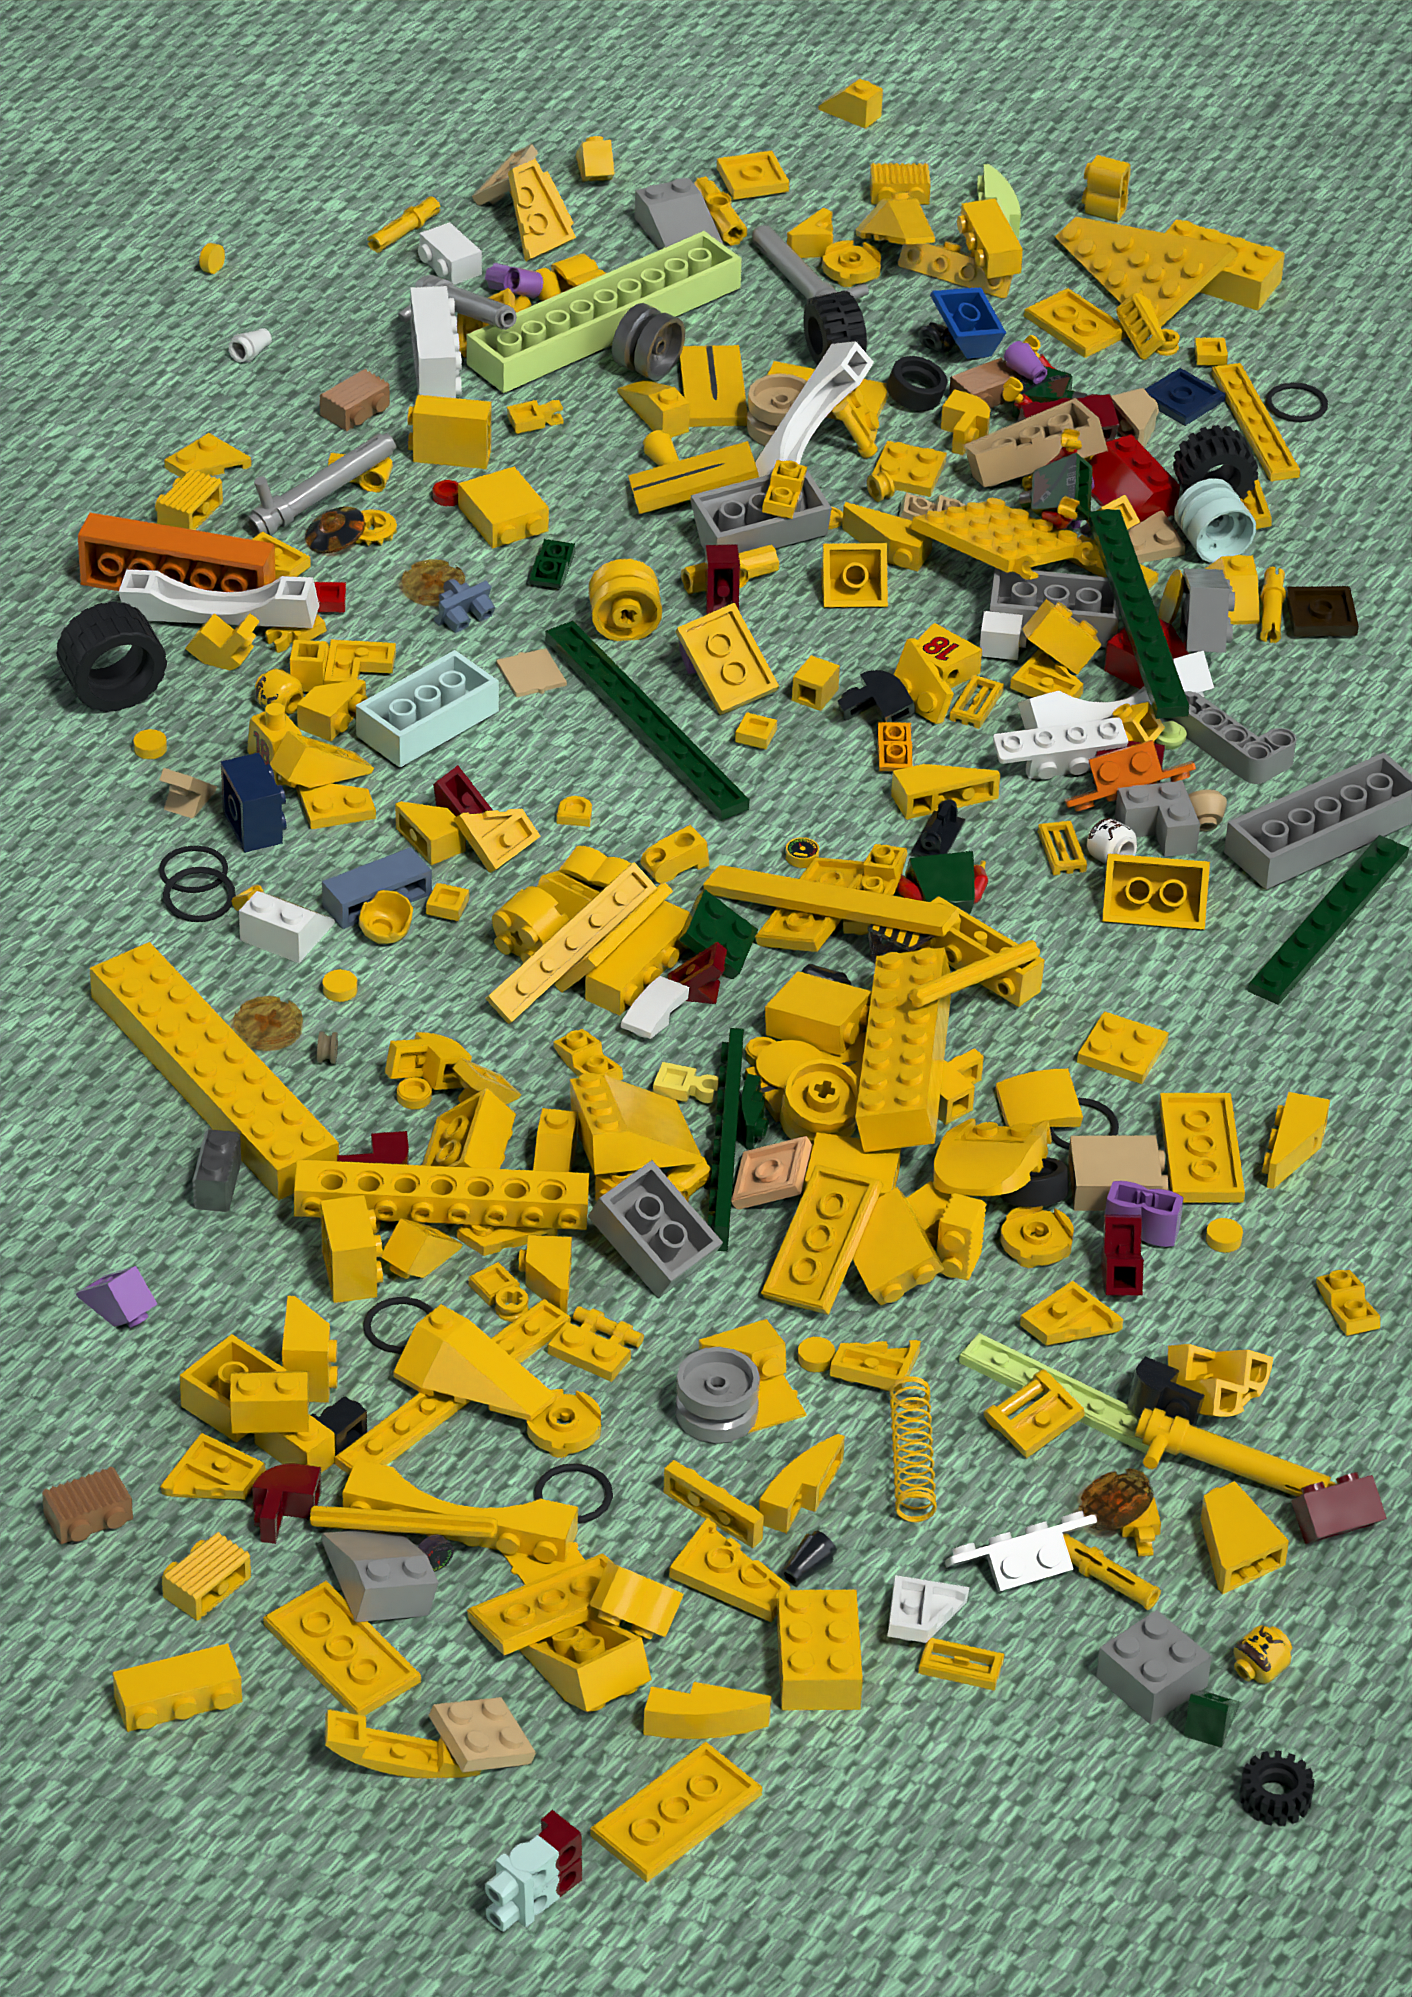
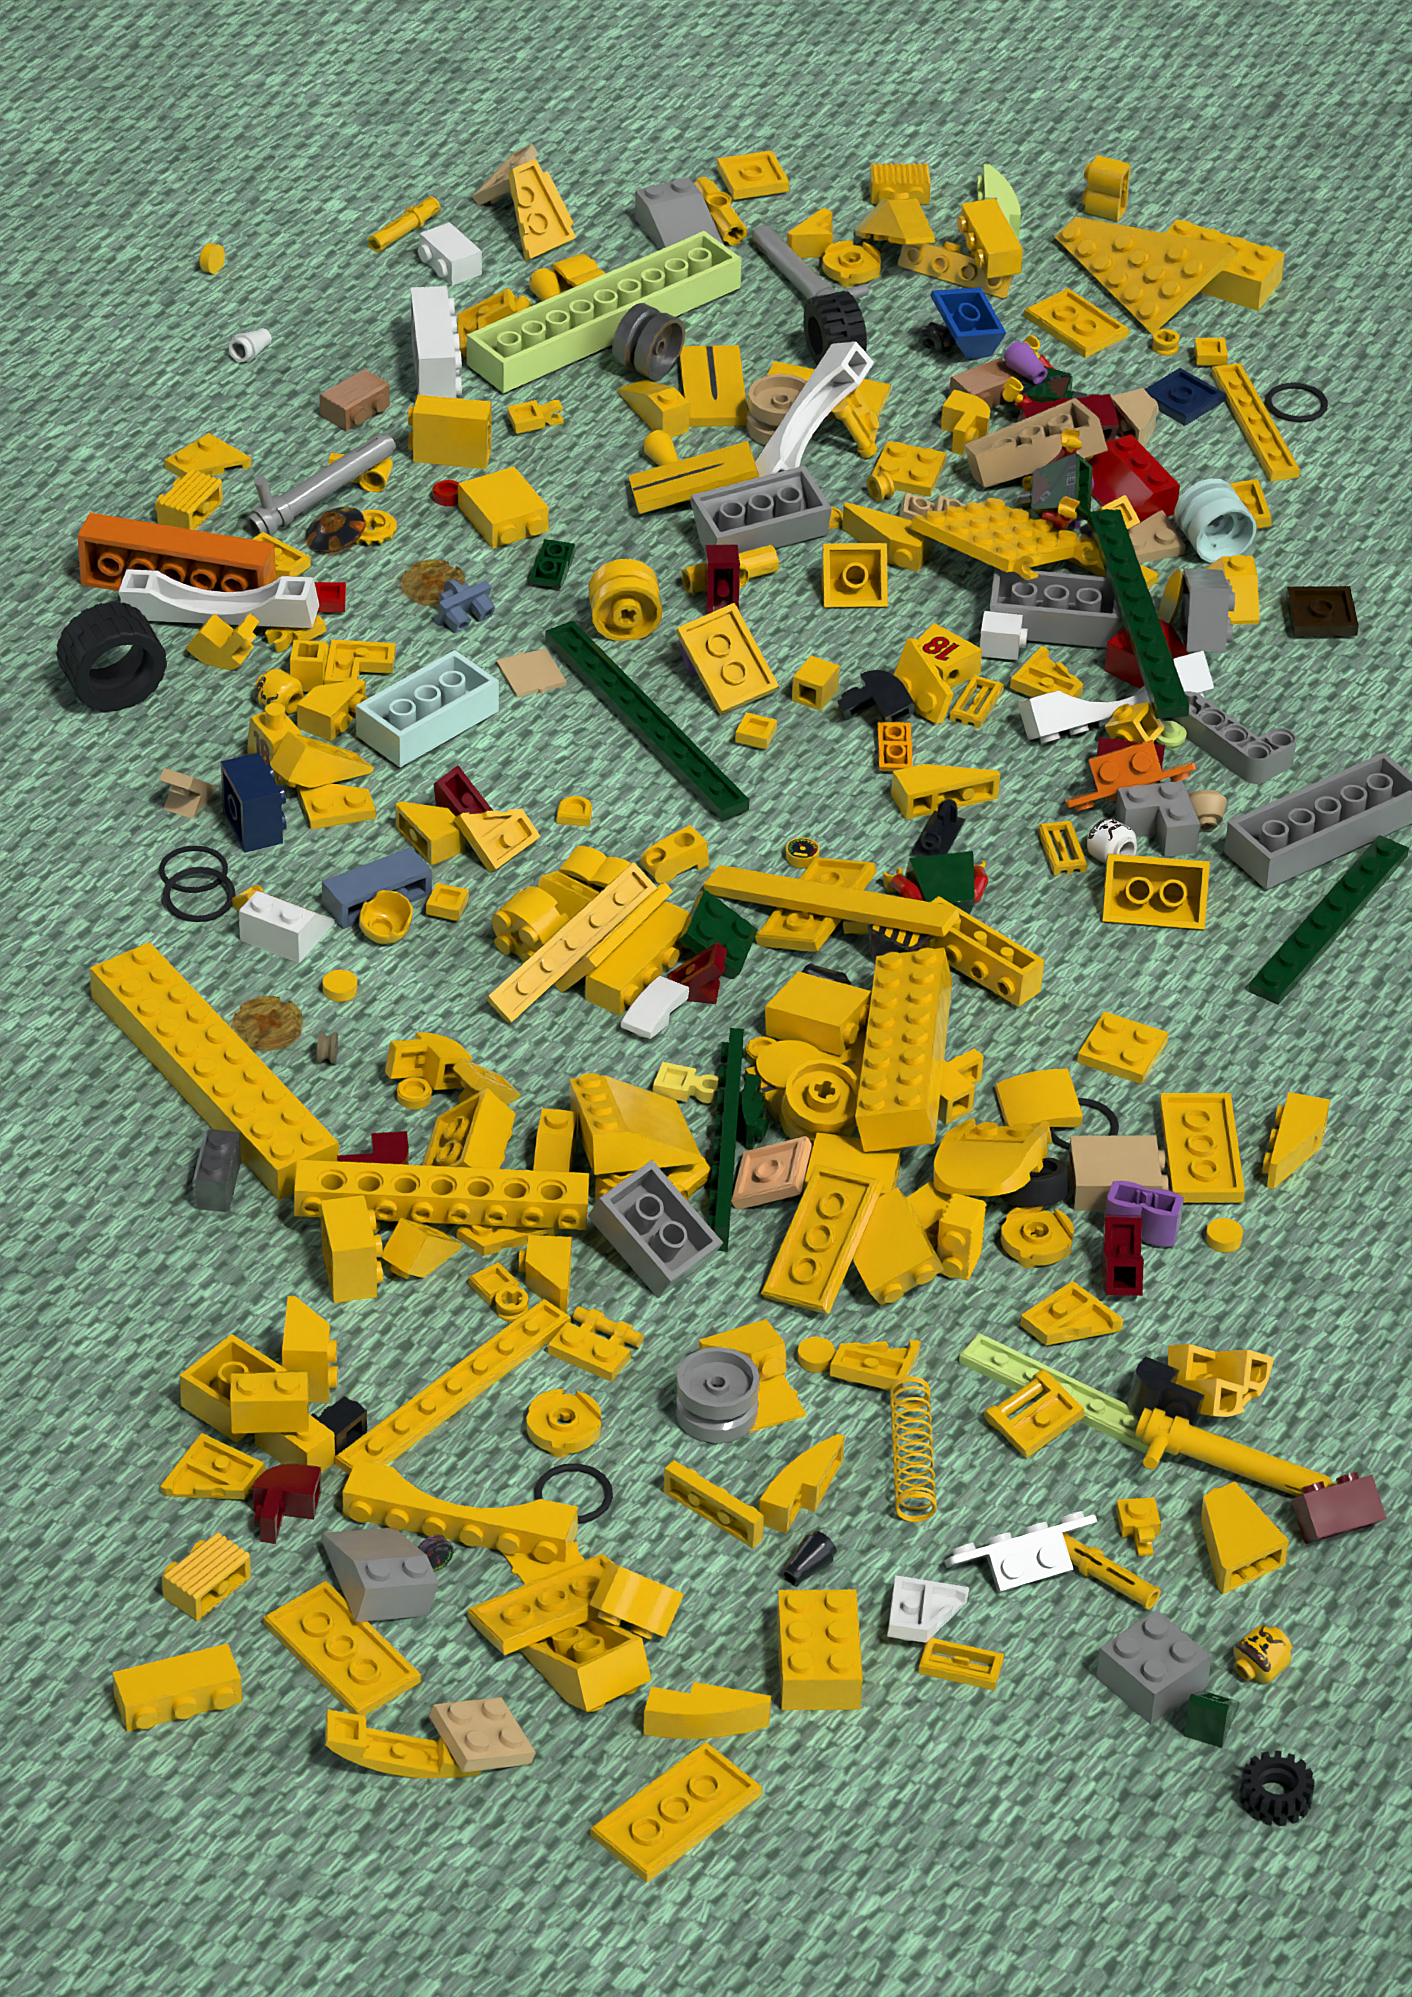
(87, 1505): medium nougat brick -> none
(119, 1297): medium lavender slope -> none
(150, 744): yellow tile -> none
(381, 1305): black piece -> none
(403, 1522): yellow axle -> none
(462, 1361): yellow wedge -> none
(469, 304): light grey cylinder -> none
(519, 280): medium lavender piece -> none
(535, 1873): light aqua hips -> none
(585, 1055): yellow slope -> none
(595, 159): yellow slope -> none
(725, 1572): yellow wing -> none
(784, 489): yellow slope -> none
(856, 103): yellow slope -> none
(883, 869): yellow slope -> none
(912, 396): black tyre -> none
(974, 973): yellow axle -> none
(1060, 748): white bracket -> none
(1062, 636): yellow brick -> none
(1117, 1499): clear orange tile -> none
(1139, 323): yellow slope -> none
(1216, 448): black tyre -> none
(1272, 598): yellow pin -> none
(1347, 1302): yellow slope -> none

